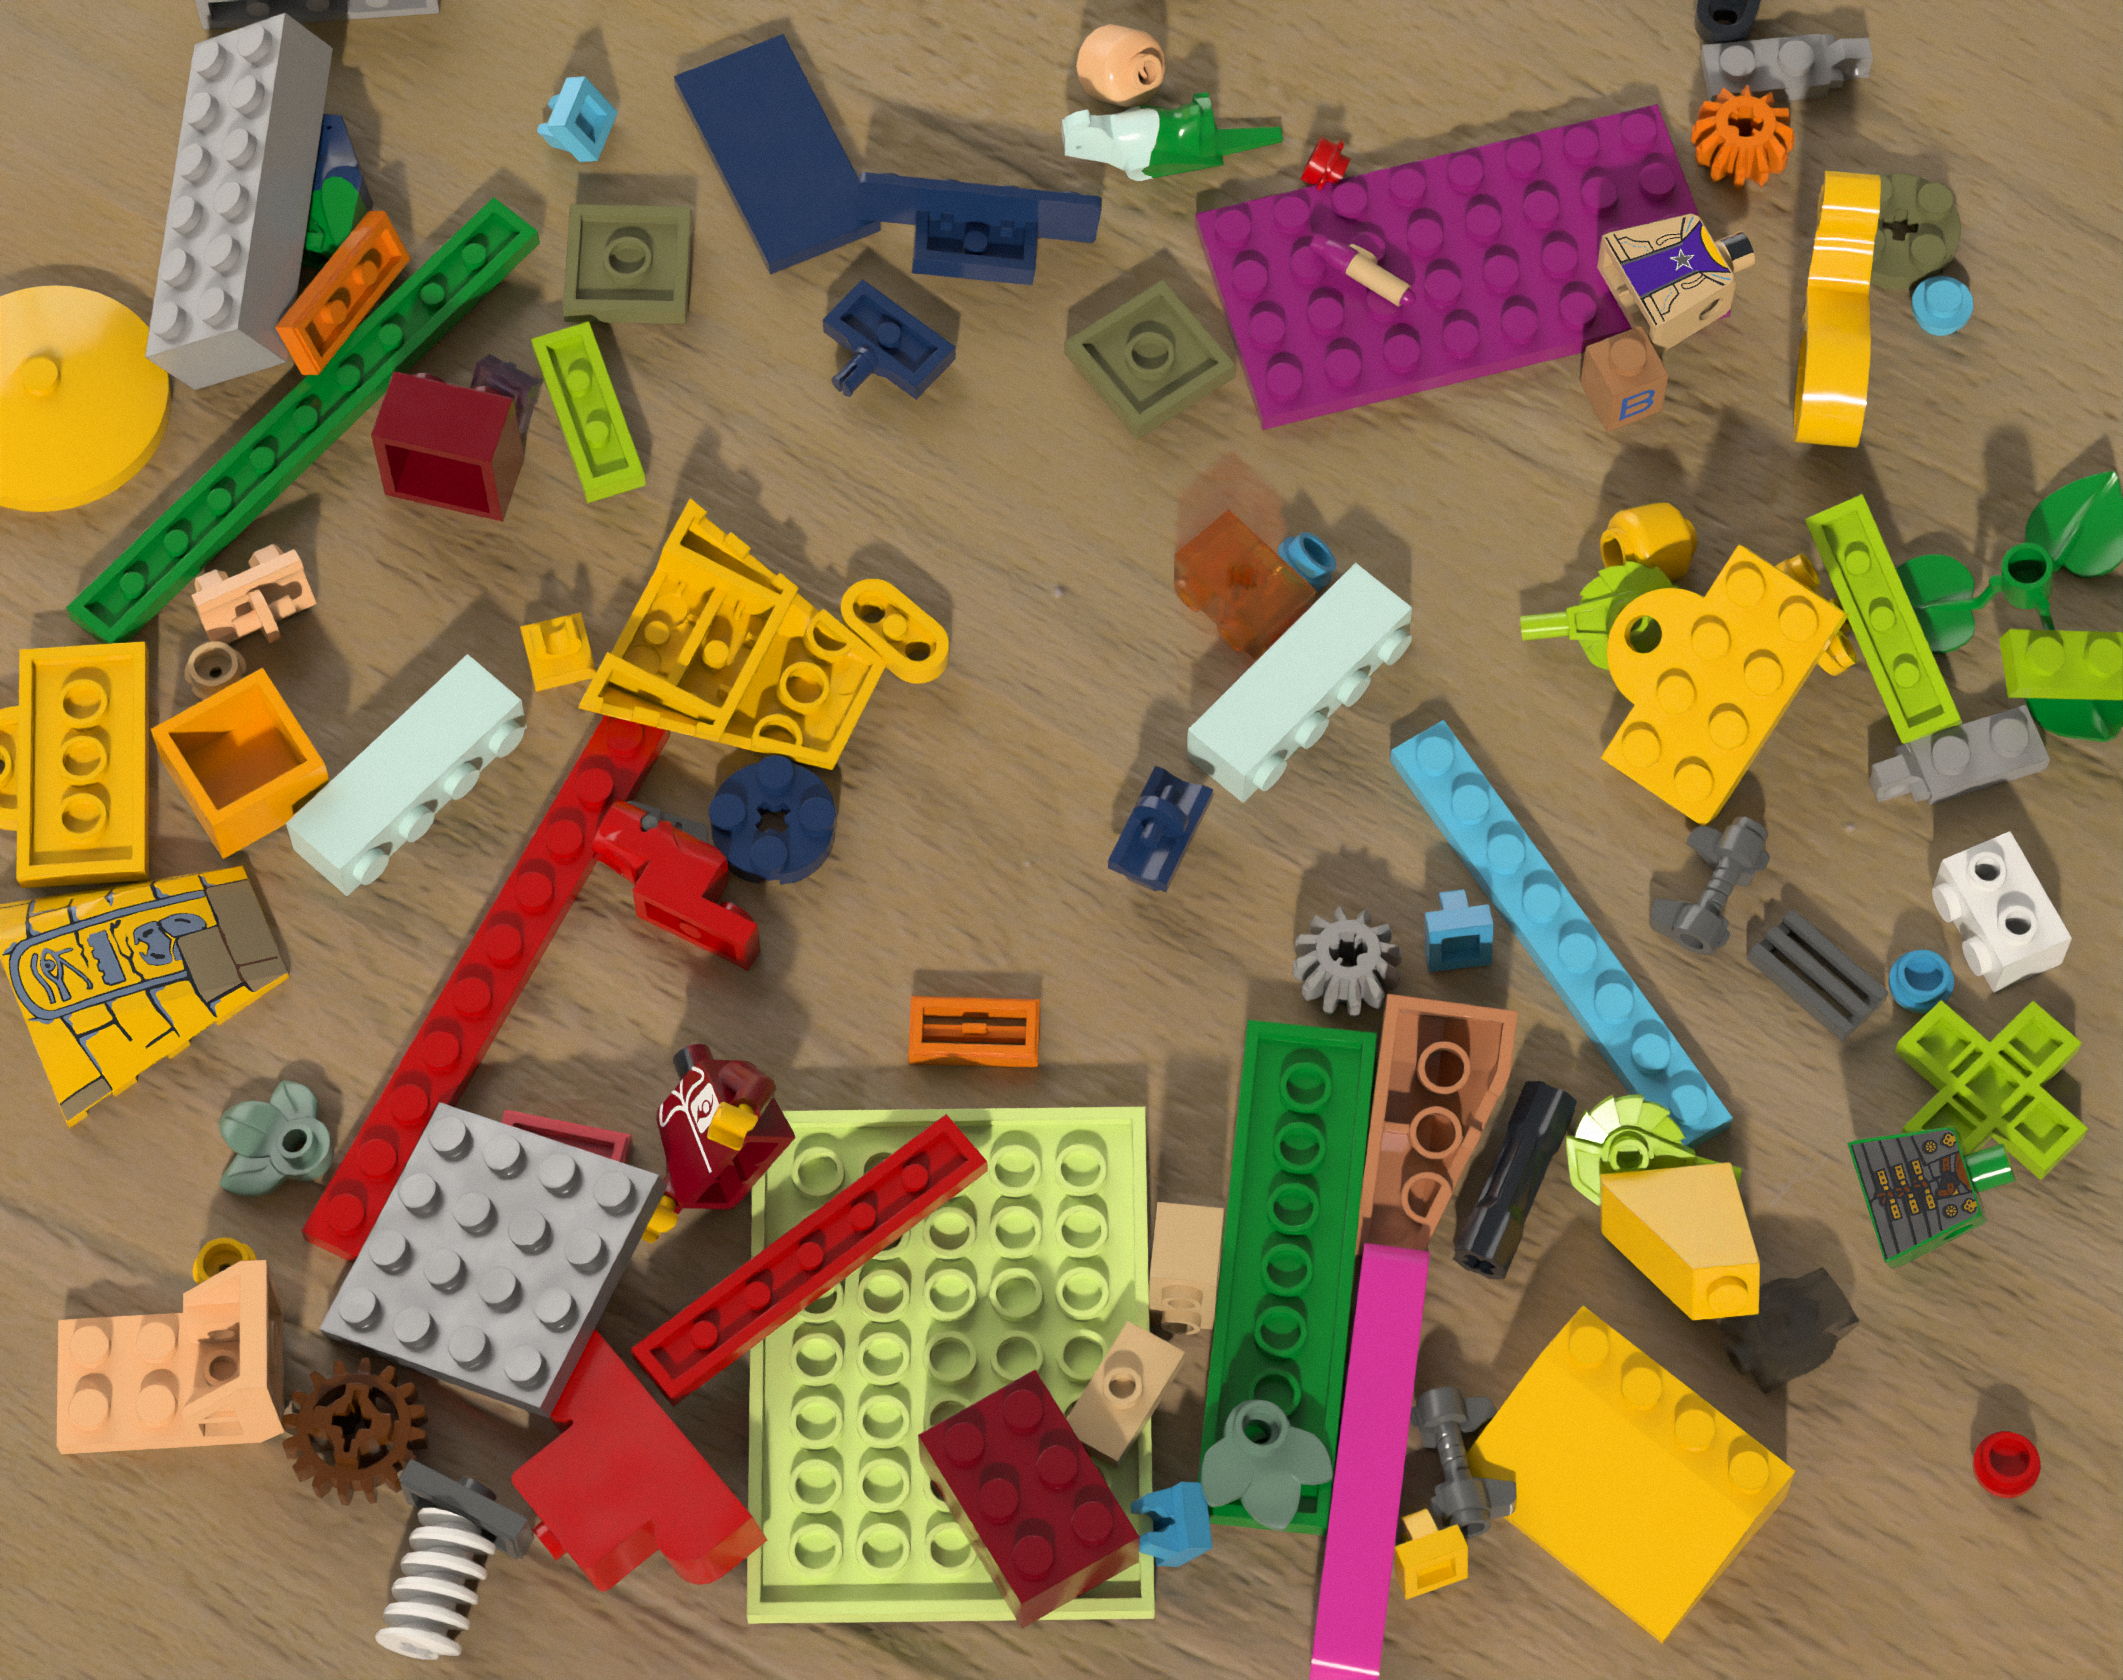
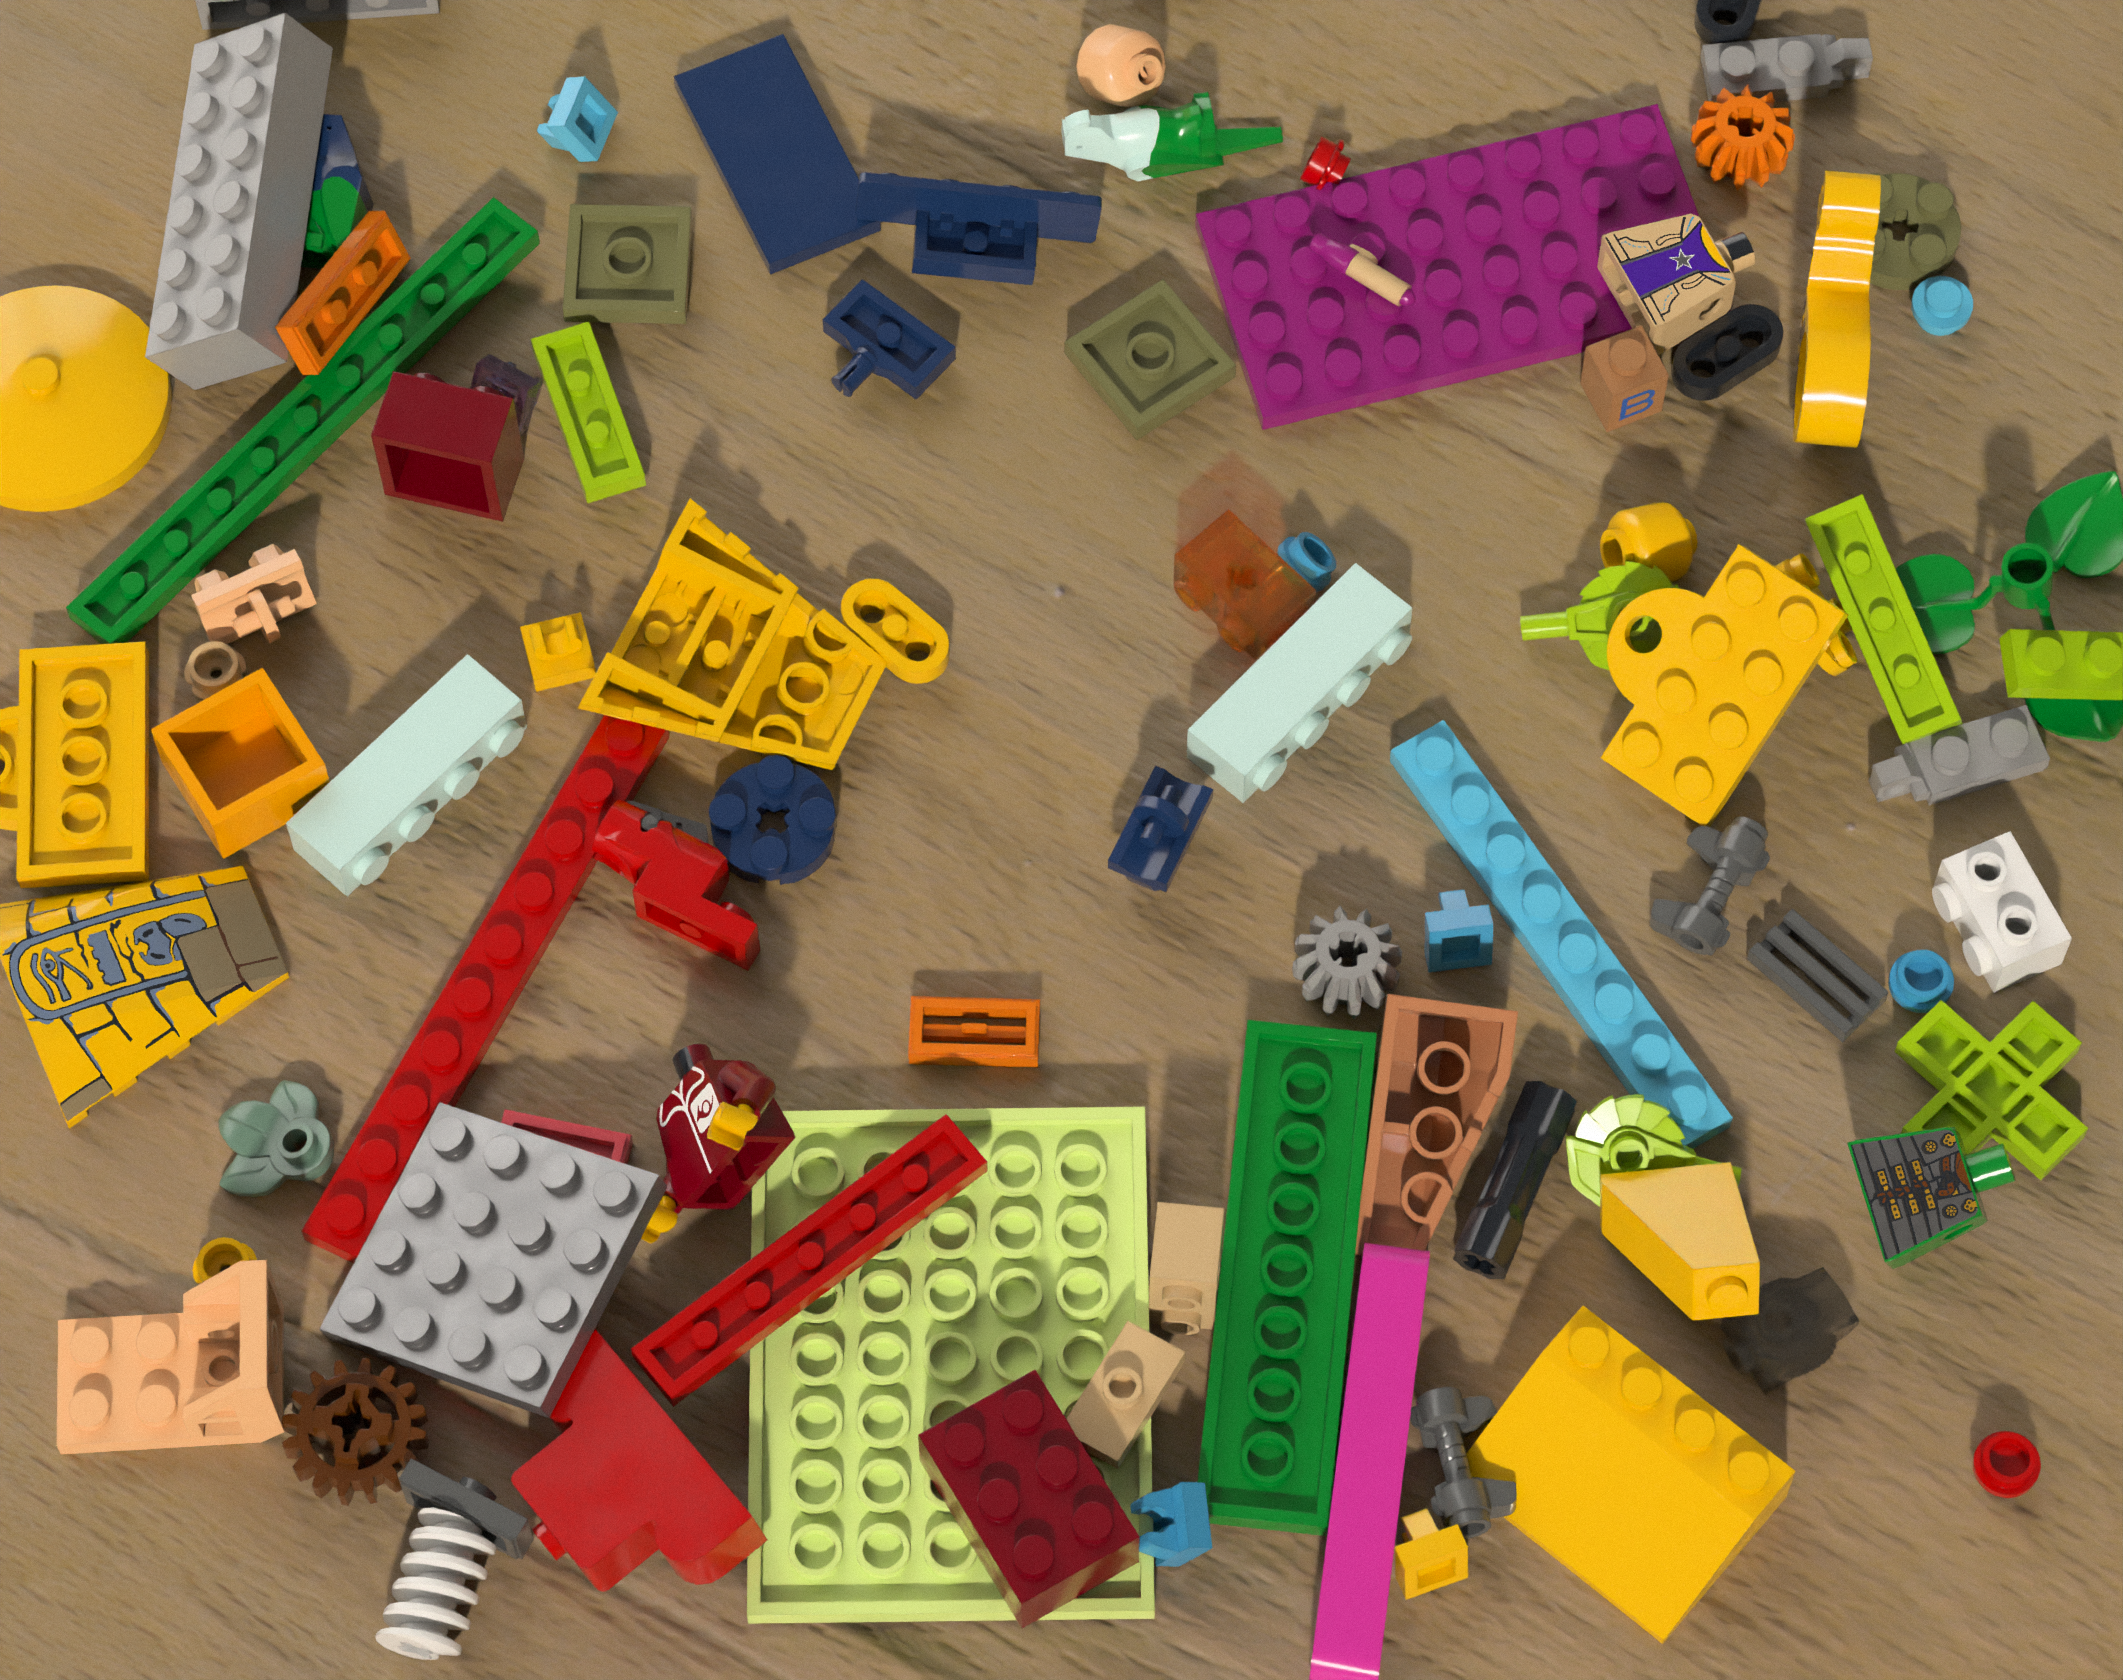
(1263, 1474): sand green plate -> none
(1722, 353): none -> black plate

